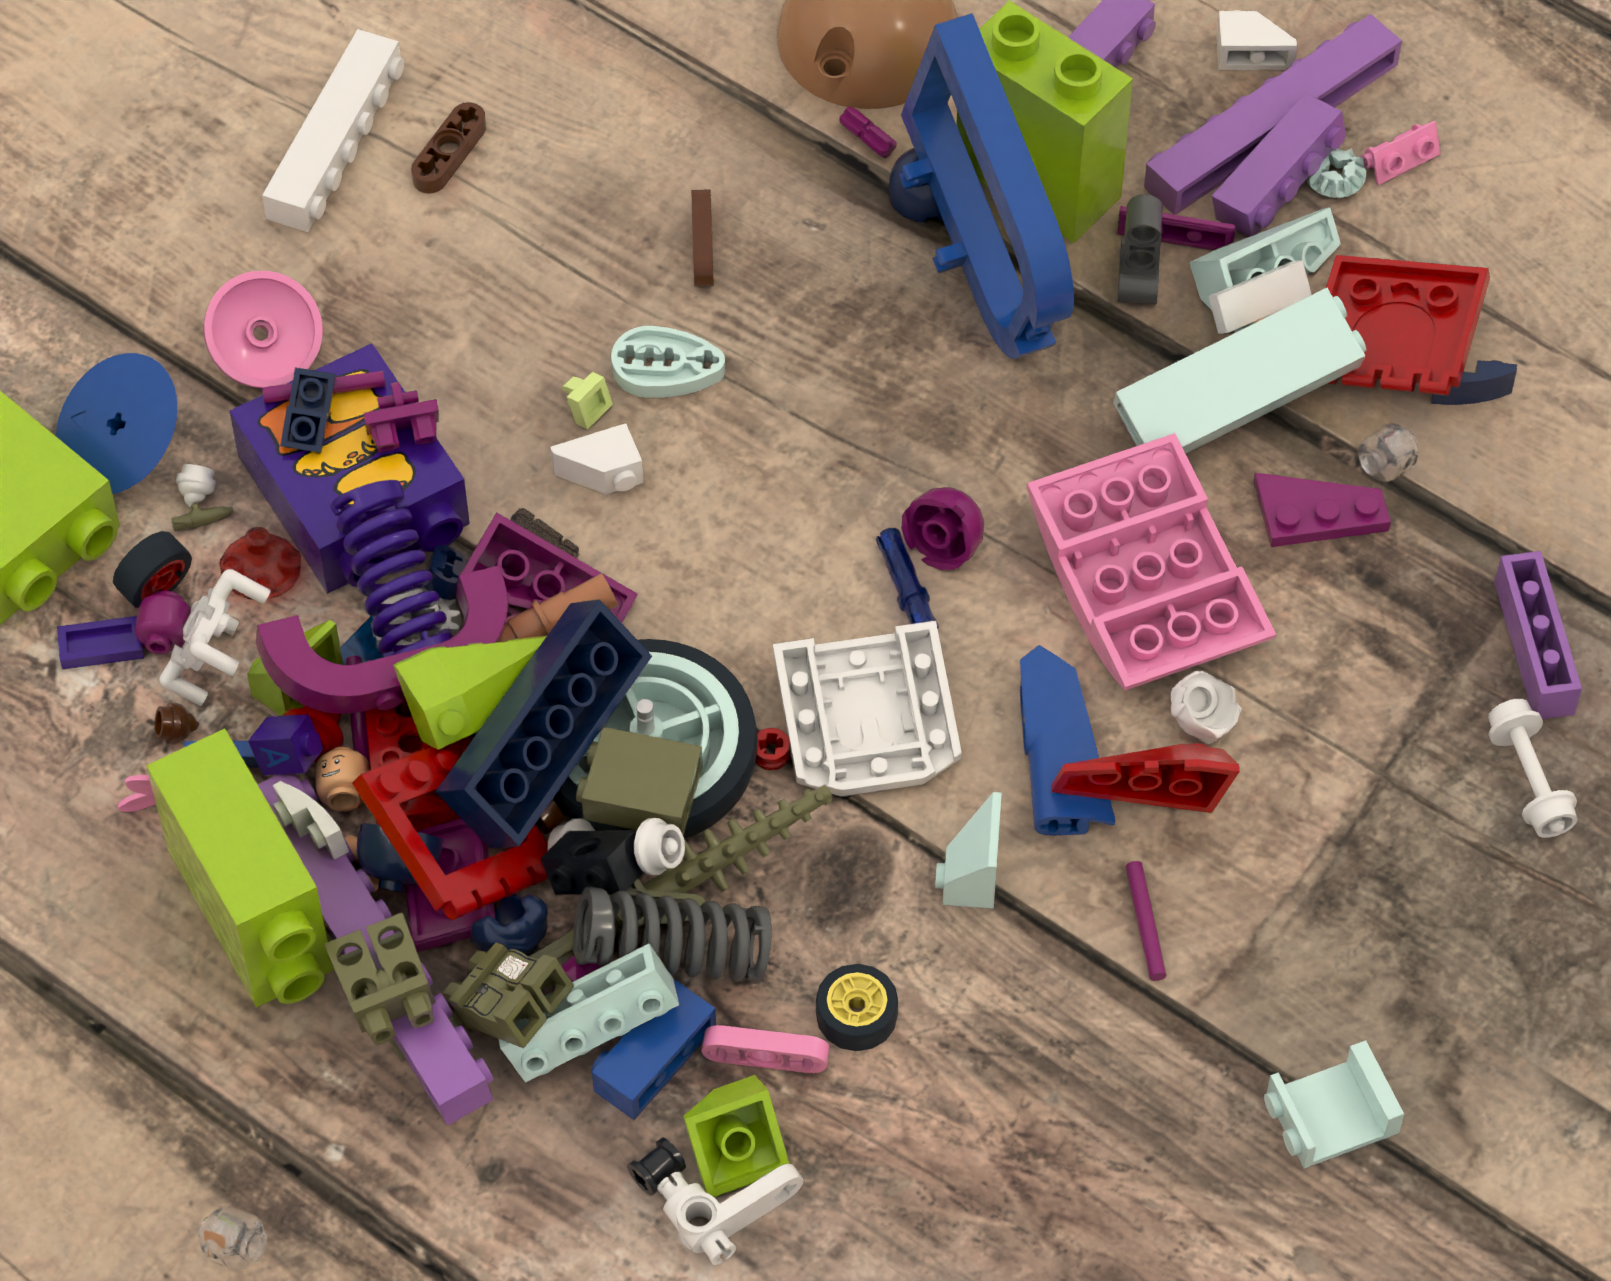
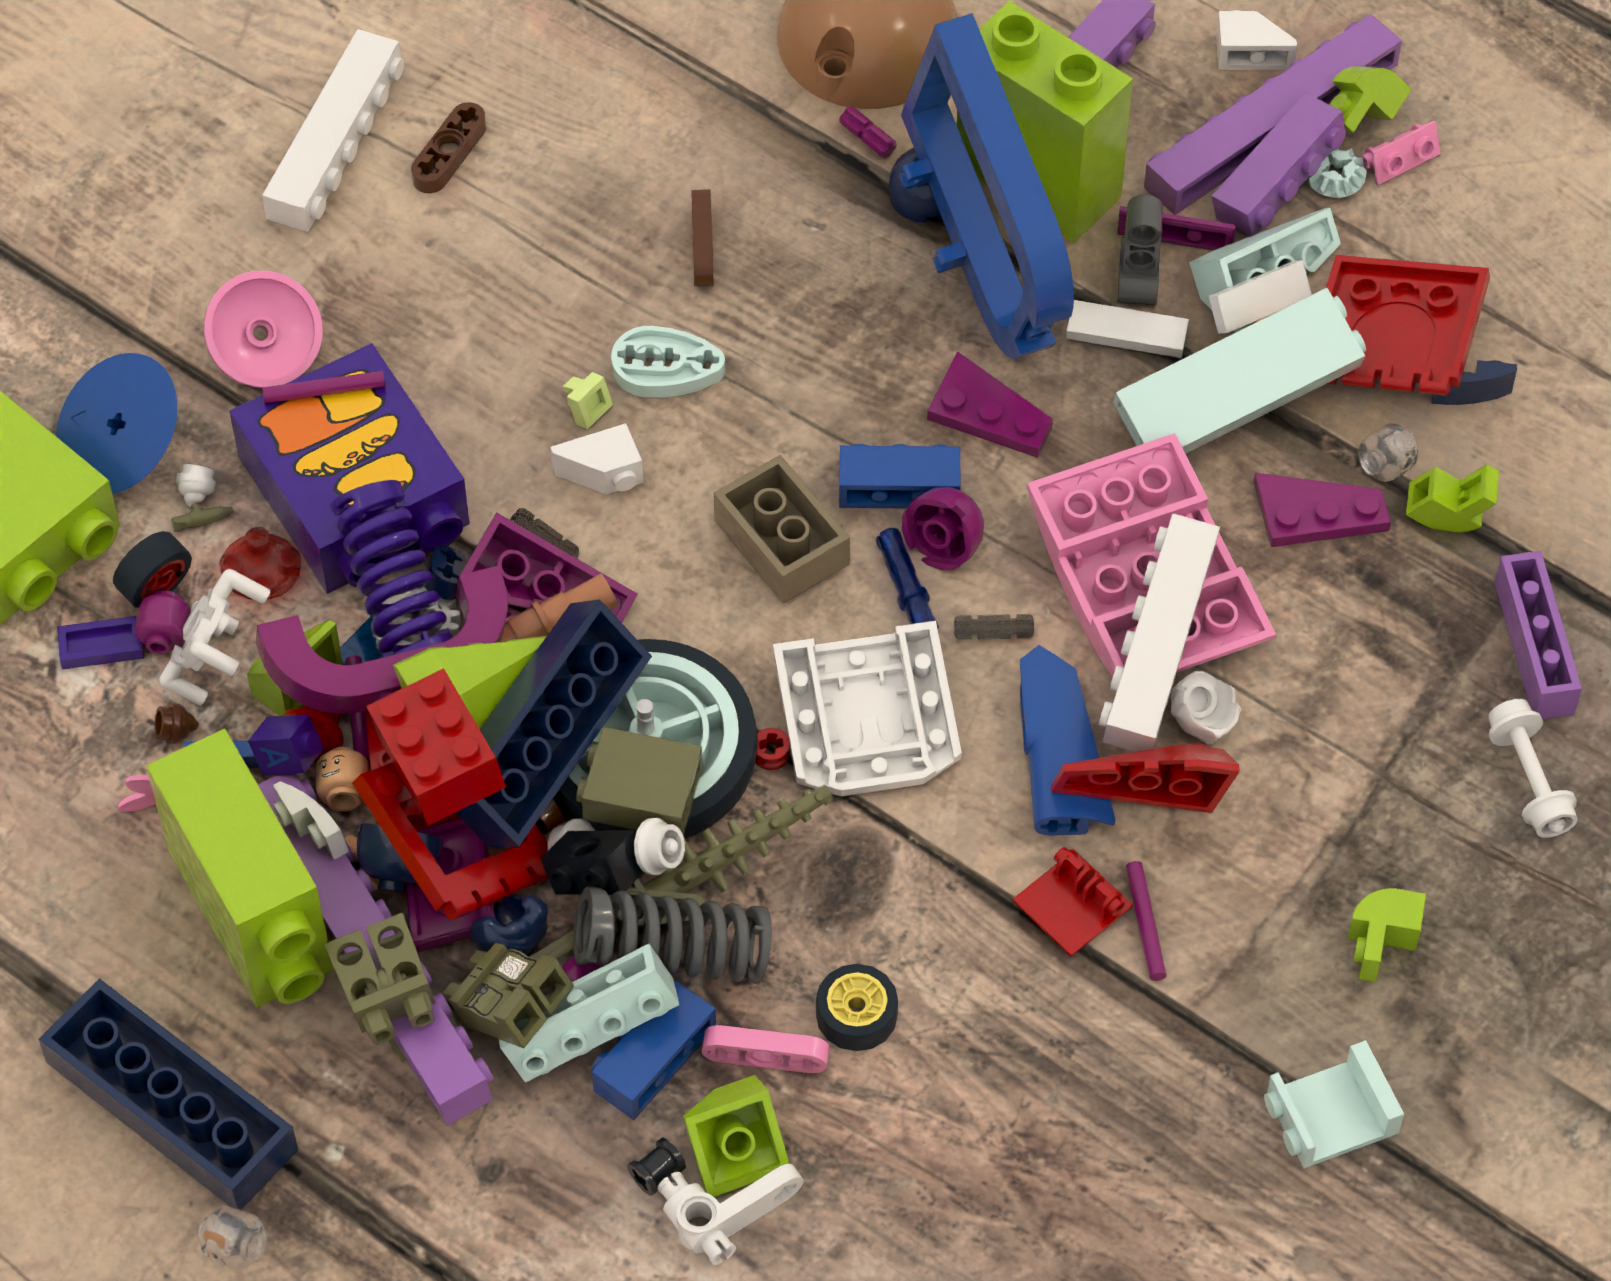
(169, 1095): none -> dark blue brick
(308, 410): dark blue slope -> none
(385, 422): magenta hips -> none
(436, 746): none -> red brick
(781, 528): none -> dark tan brick
(894, 474): none -> blue brick
(971, 859): light aqua slope -> none
(988, 409): none -> magenta wing
(993, 626): none -> clear smoke axle
(1072, 902): none -> red hinge
(1127, 329): none -> white tile
(1160, 635): none -> white brick
(1369, 92): none -> lime brick
(1387, 919): none -> lime brick
(1451, 503): none -> lime brick

